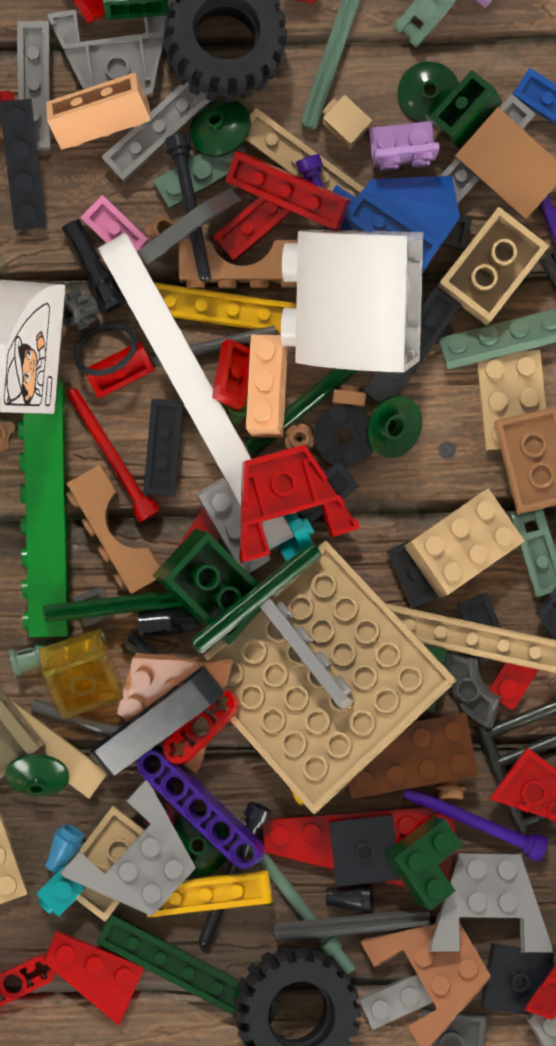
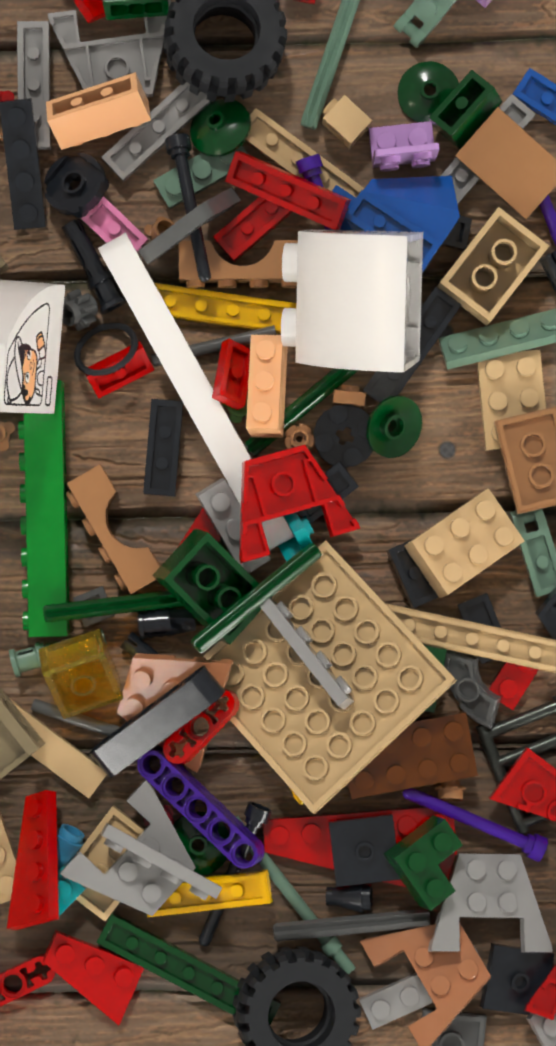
(36, 869): none -> red wing
(37, 775): dark green dish -> none
(86, 195): none -> black plate
(143, 506): red piece -> none
(147, 856): none -> light grey plate

